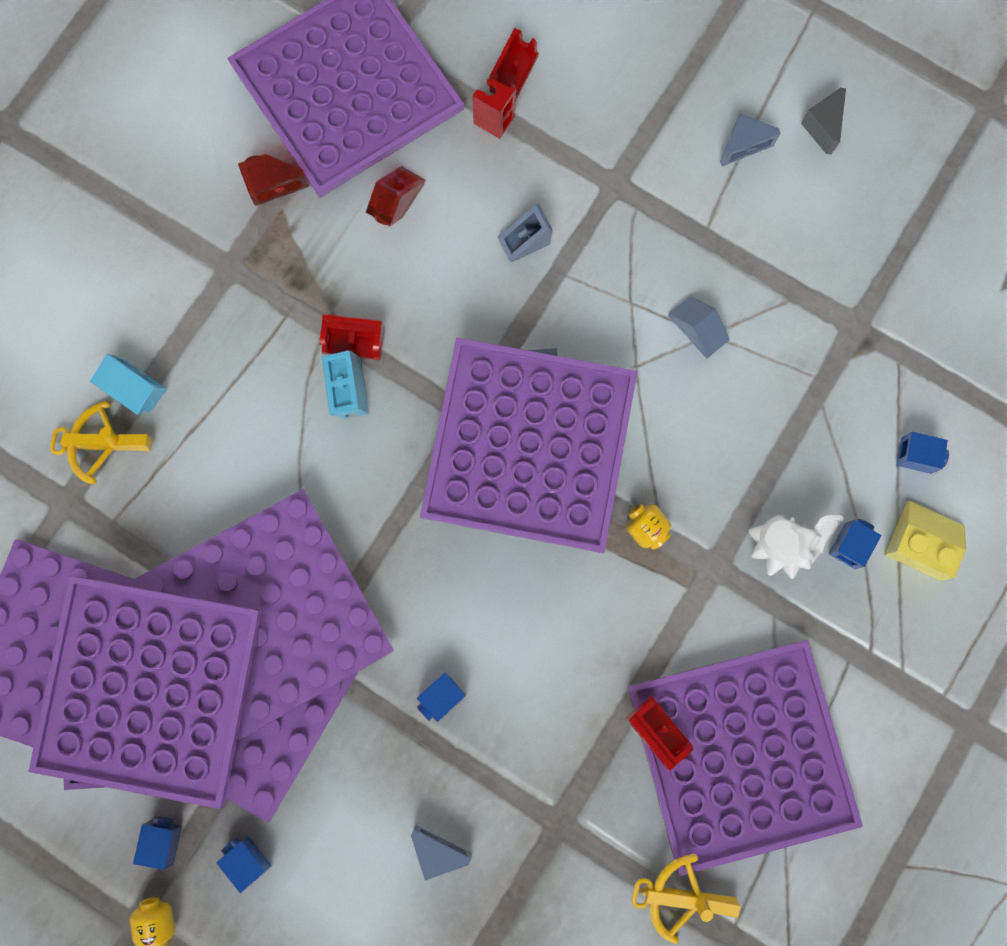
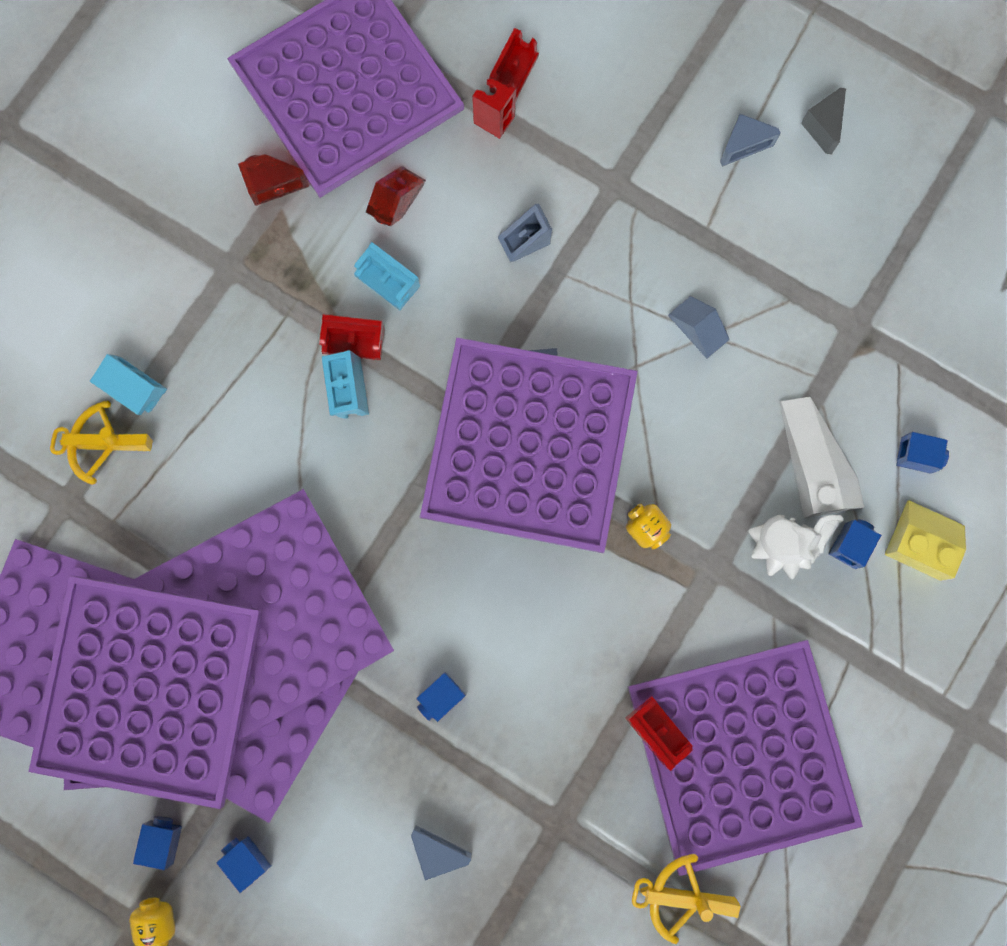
(386, 276): none -> medium azure hinge
(820, 467): none -> white wedge

